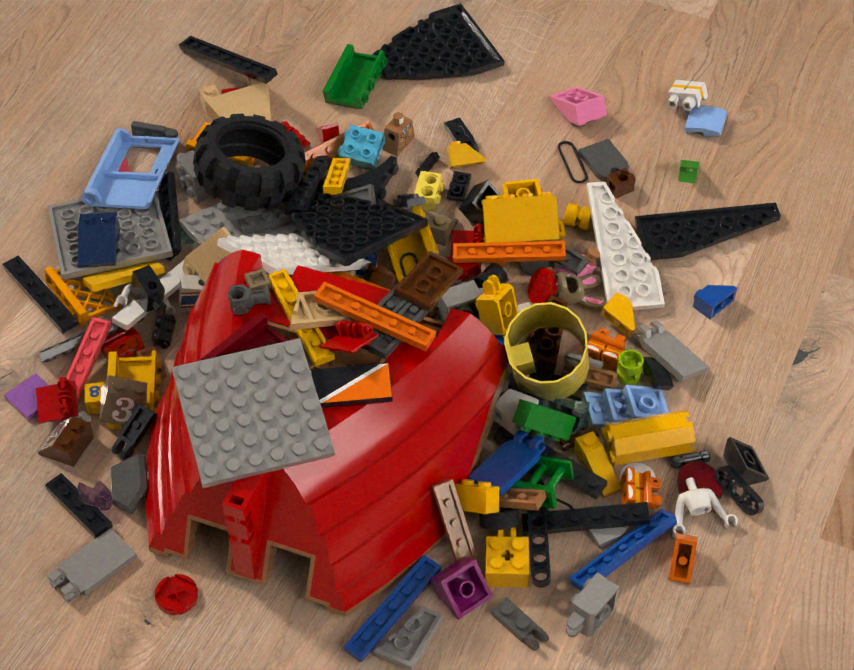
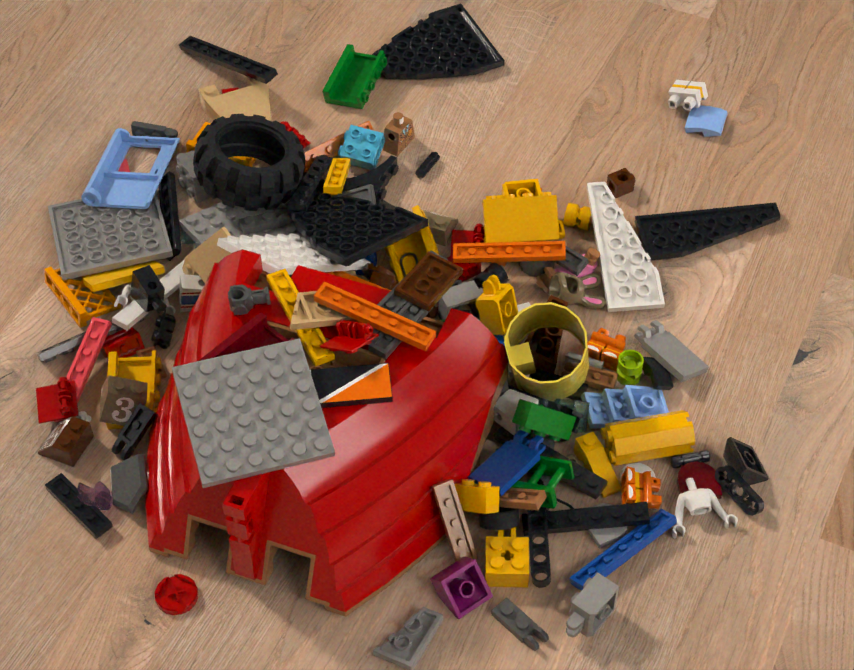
(24, 397): medium lavender tile -> none
(40, 294): black plate -> none
(92, 565): light grey tile -> none
(93, 397): yellow brick -> none
(98, 239): dark blue slope -> none
(257, 279): dark tan plate -> none
(327, 132): red slope -> none
(392, 609): blue plate -> none
(408, 200): black plate -> none
(429, 186): light yellow brick -> none
(459, 186): black slope -> none
(460, 132): black hinge -> none
(463, 155): yellow slope -> none
(472, 205): black slope -> none
(542, 286): red tile -> none
(571, 442): reddish brown axle -> none
(576, 181): black piece -> none
(580, 105): bright pink slope -> none
(603, 159): dark grey tile -> none
(620, 313): yellow slope -> none
(683, 558): orange slope -> none
(688, 171): bright green slope -> none
(713, 299): blue slope -> none

